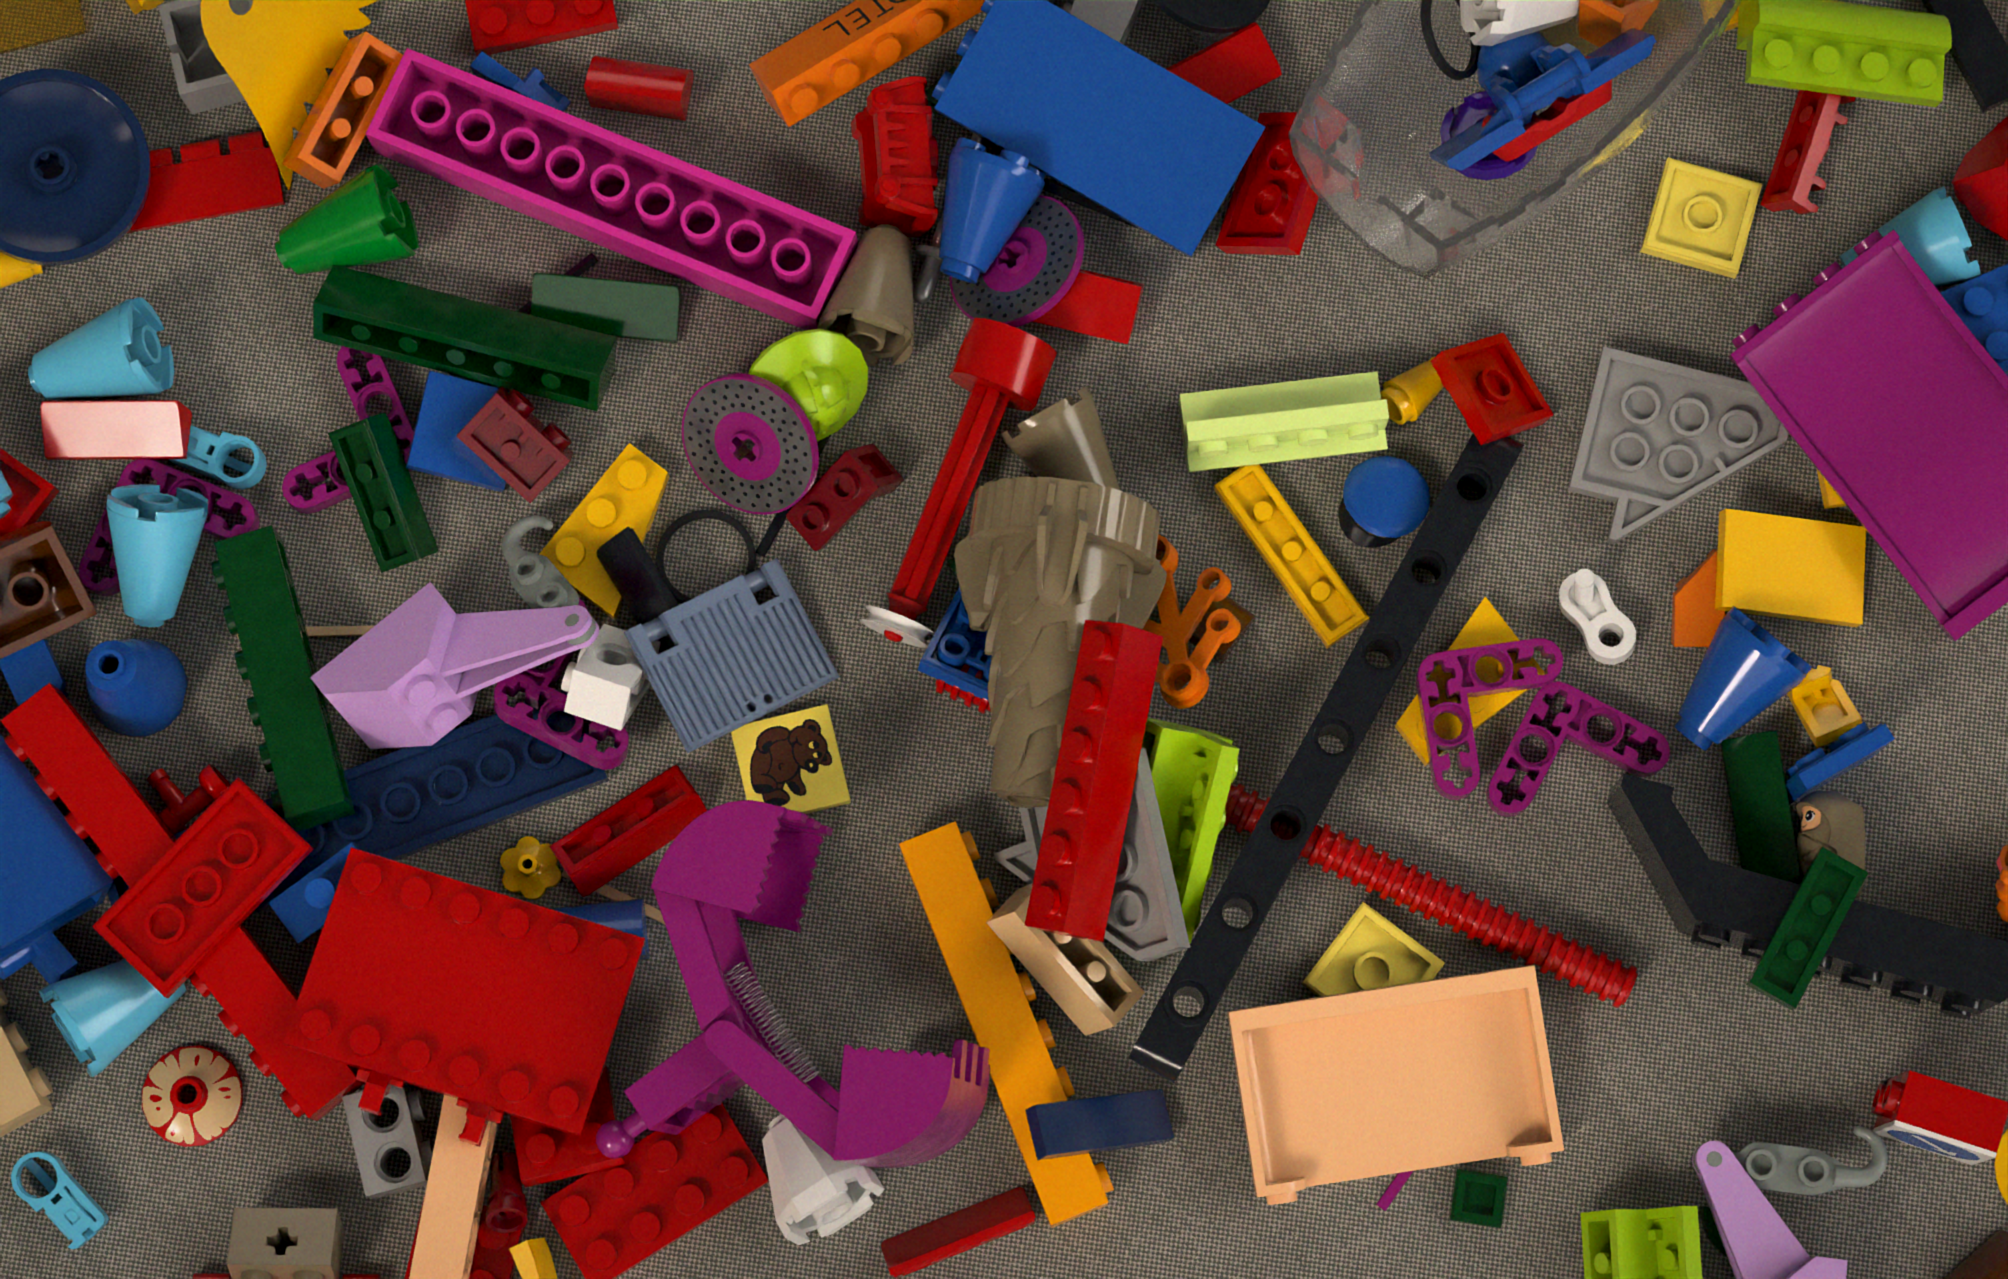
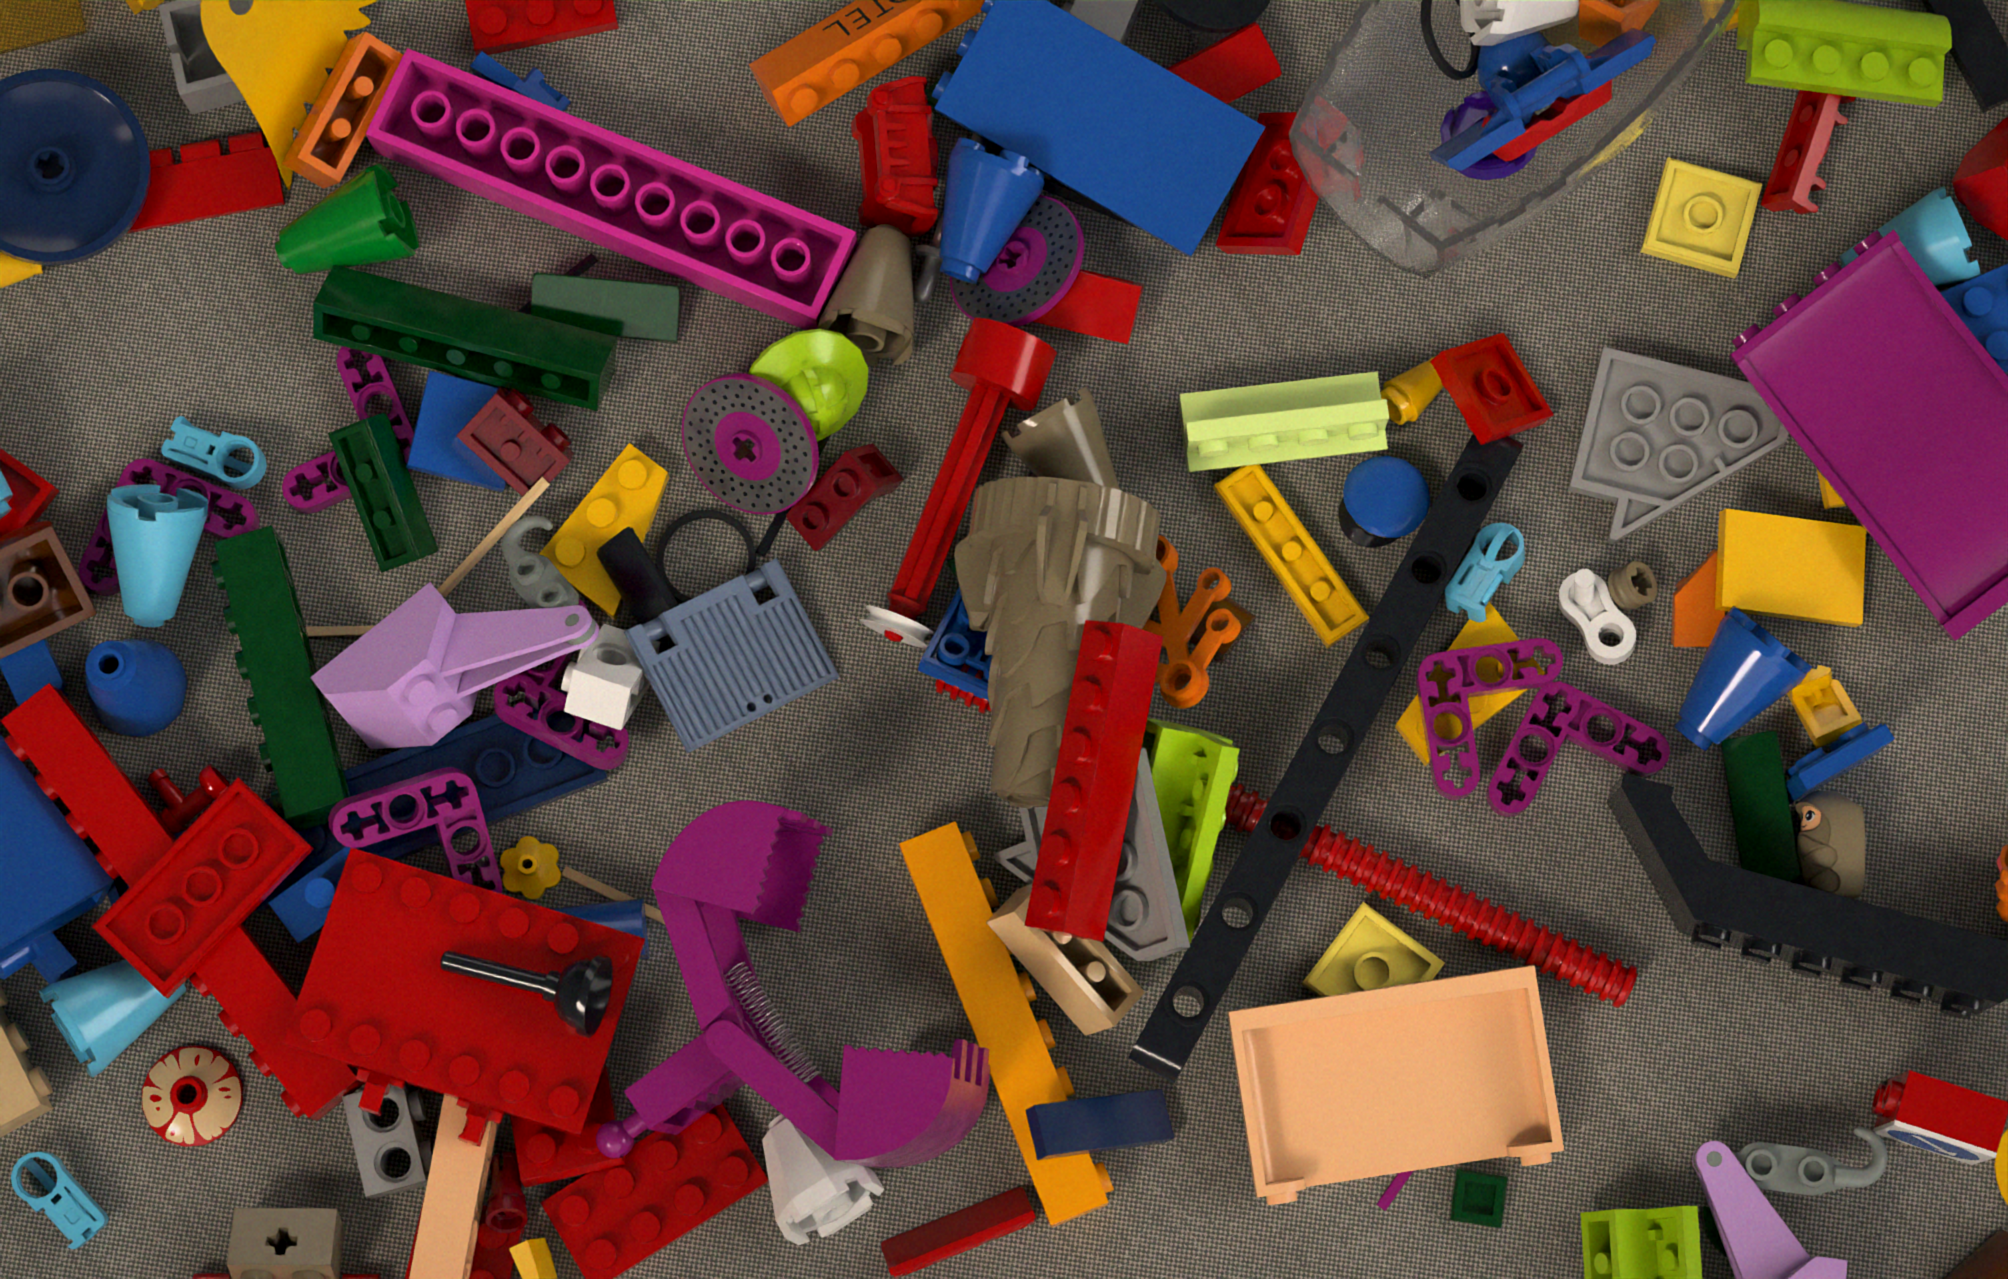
(106, 357): medium azure cone -> none
(115, 429): slope -> none
(445, 816): none -> magenta beam
(490, 540): none -> tan piece
(577, 992): none -> black piece
(628, 831): red slope -> none
(639, 87): red brick -> none
(792, 761): tile -> none
(1480, 574): none -> medium azure piece
(1632, 585): none -> dark tan bush
(1807, 928): dark green plate -> none

